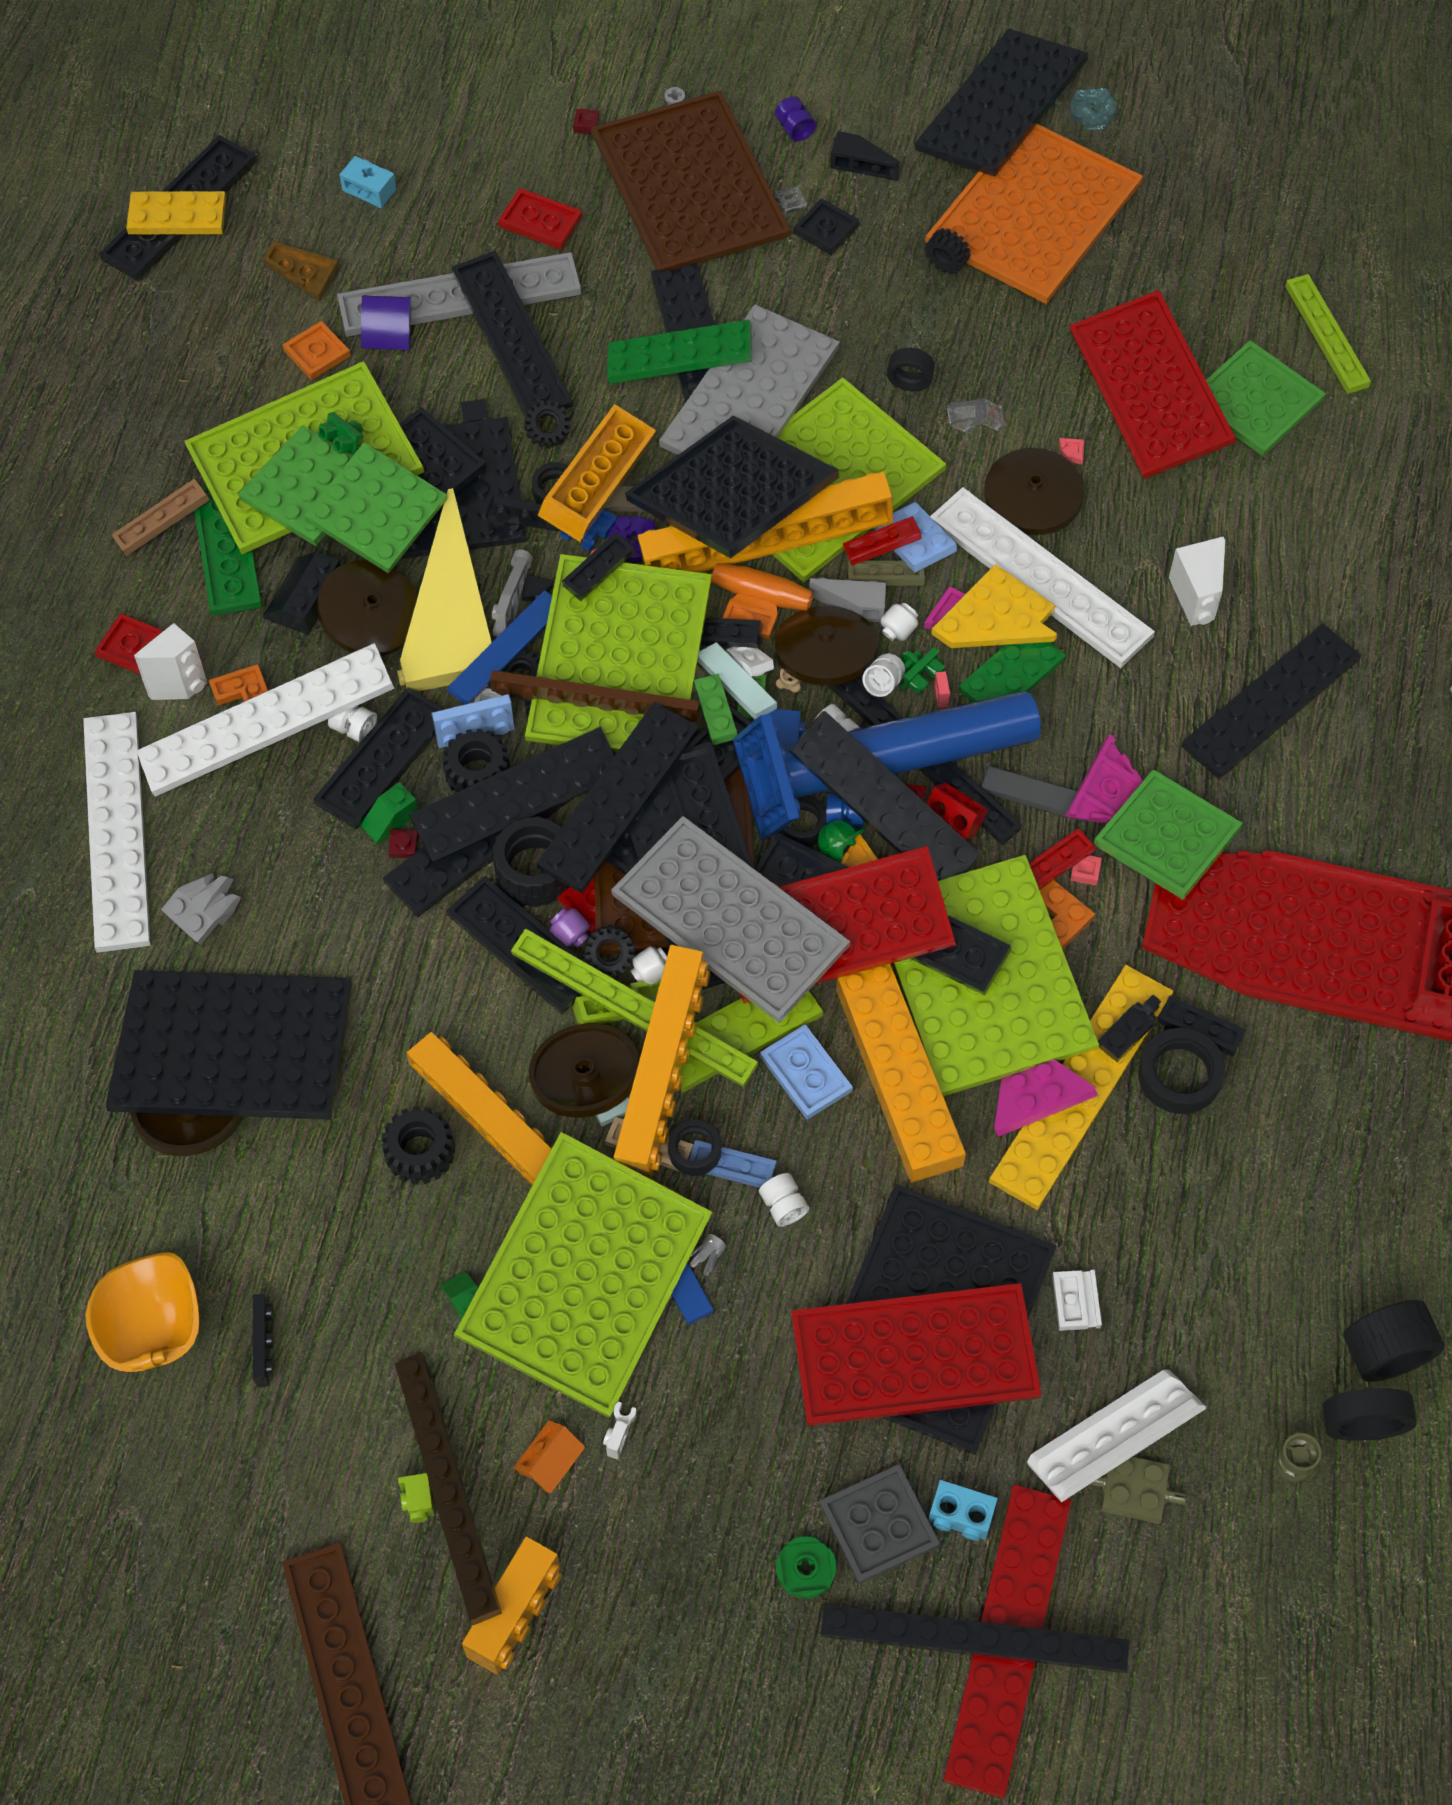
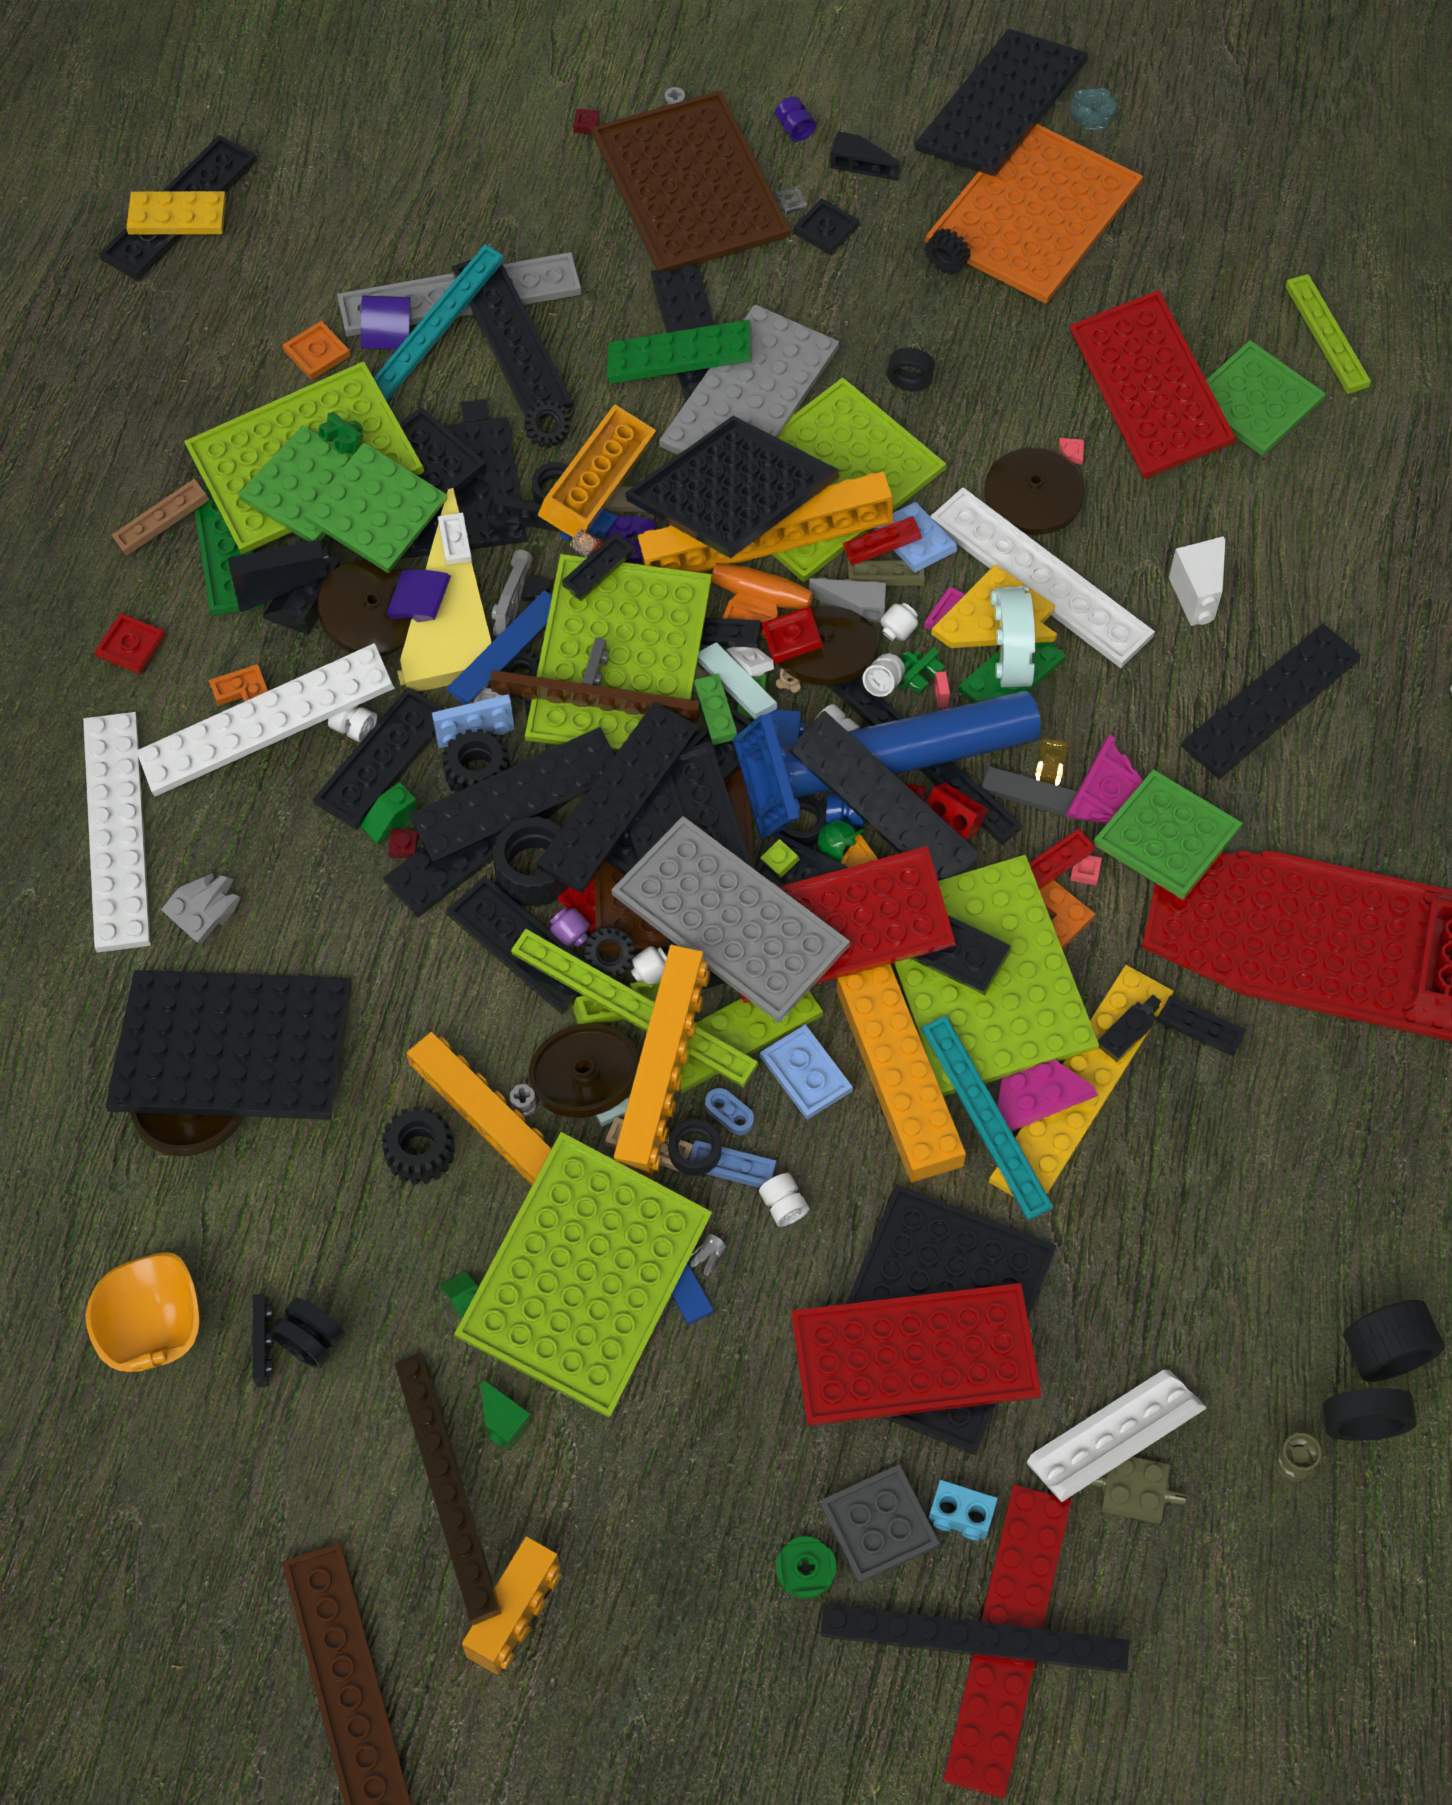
(171, 666): white slope -> none
(276, 571): none -> black slope
(302, 268): pearl gold wing -> none
(307, 1333): none -> black wheel
(368, 181): medium azure brick -> none
(417, 1497): lime brick -> none
(418, 595): none -> dark purple slope
(437, 320): none -> teal tile
(454, 539): none -> white plate
(503, 1417): none -> green slope
(520, 1092): none -> light grey bush
(540, 218): red plate -> none
(550, 1456): orange panel -> none
(585, 543): none -> clear orange slope
(598, 657): none -> dark grey plate
(616, 1437): white plate -> none
(730, 1112): none -> medium blue plate
(780, 858): none -> lime plate
(792, 634): none -> red plate
(969, 414): clear slope -> none
(987, 1118): none -> teal tile
(1015, 635): none -> light aqua brick
(1051, 761): none -> clear yellow slope
(1076, 1300): white plate -> none
(1187, 1040): black tyre -> none

